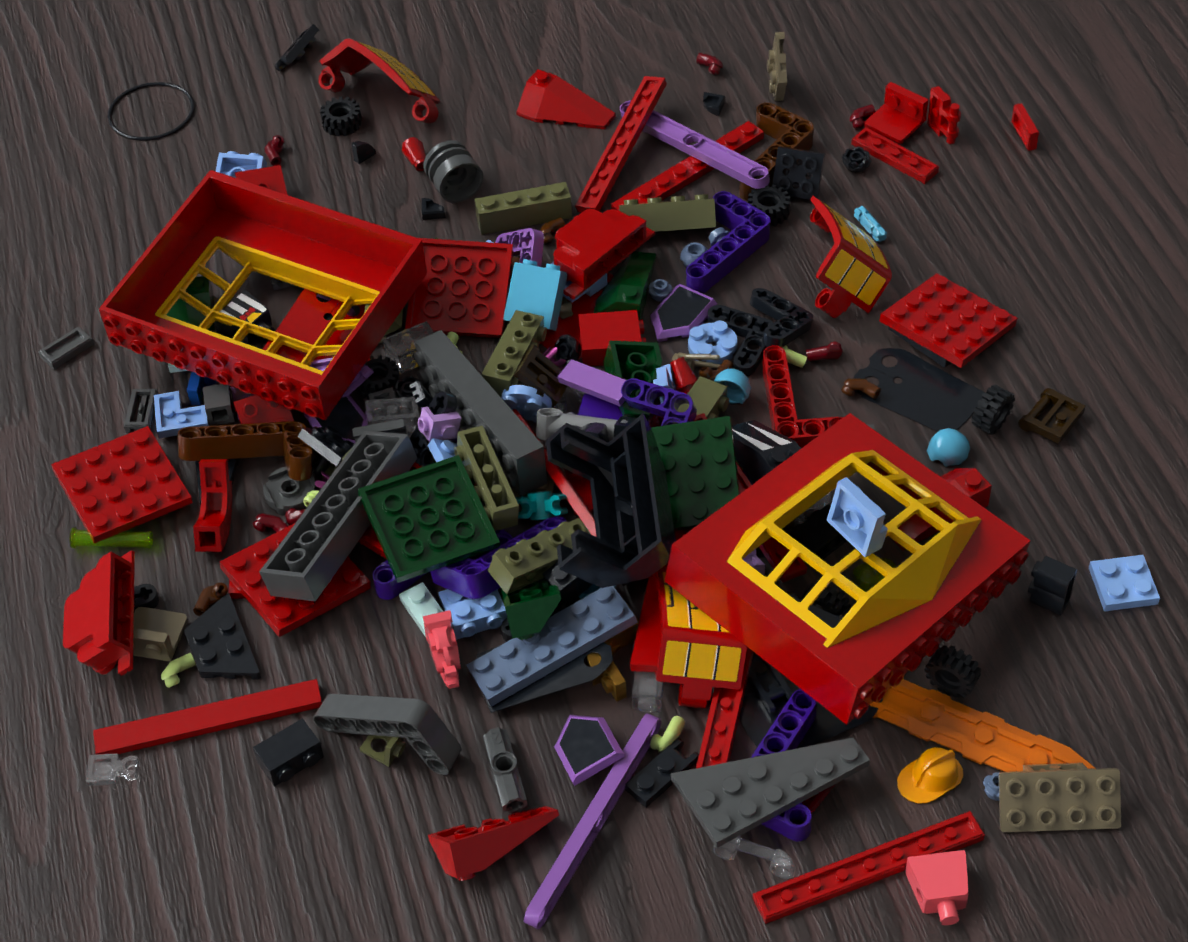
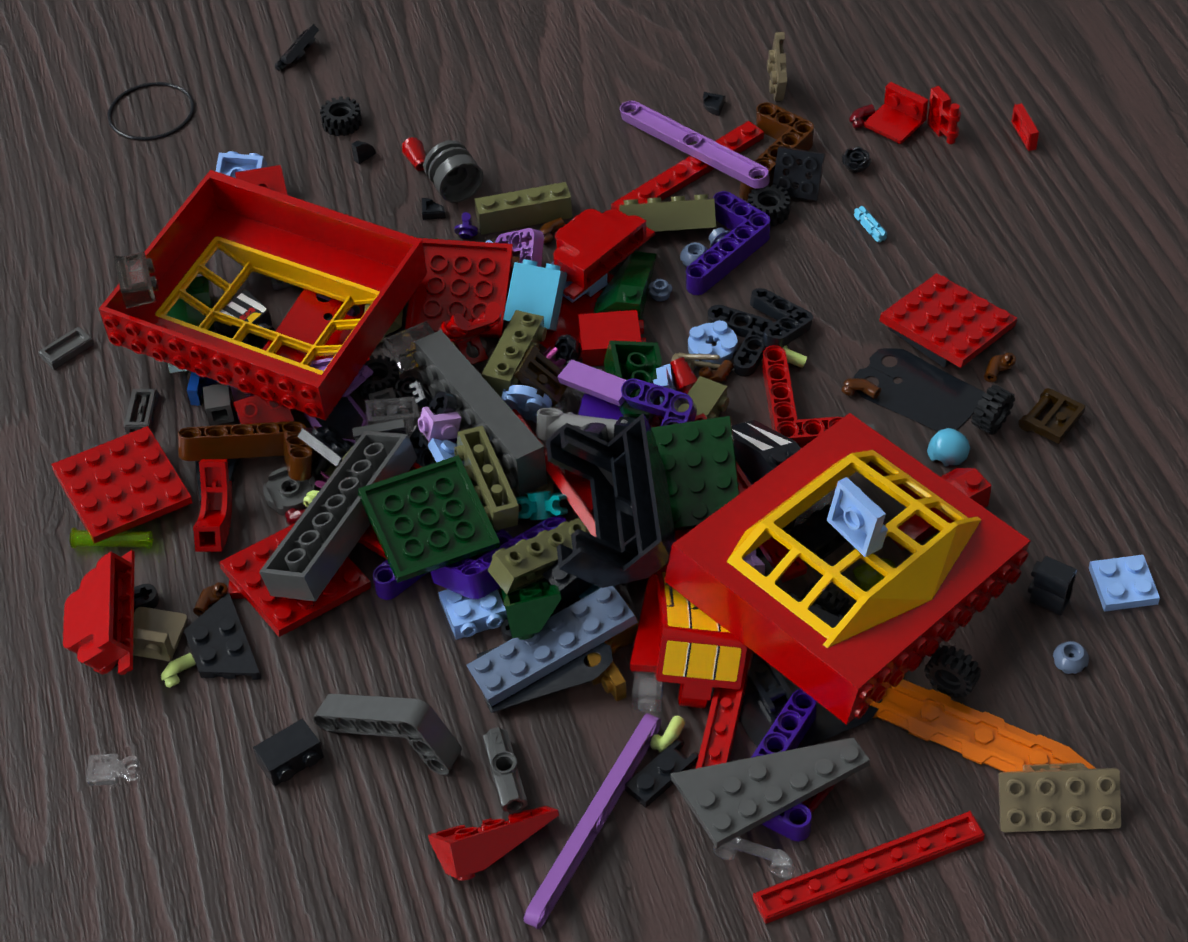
(135, 279): none -> clear smoke window
(171, 416): light blue plate -> none
(207, 718): red tile -> none
(265, 520): dark red arm -> none
(273, 149): dark red arm -> none
(355, 56): red panel -> none
(394, 748): olive bracket -> none
(419, 603): light aqua plate -> none
(443, 646): coral piece -> none
(463, 331): none -> red piece
(466, 229): none -> dark purple plate
(555, 99): red wedge -> none
(565, 310): dark tan hand -> none
(586, 747): black tile -> none
(621, 144): red plate -> none
(680, 312): black tile -> none
(711, 61): dark red arm -> none
(737, 385): medium azure hair -> none
(831, 351): dark red arm -> none
(853, 266): panel -> none
(895, 155): red tile -> none
(930, 776): light orange piece -> none
(940, 883): coral torso -> none
(991, 789): sand blue plate -> none
(998, 364): none -> reddish brown arm
(1067, 664): none -> sand blue plate

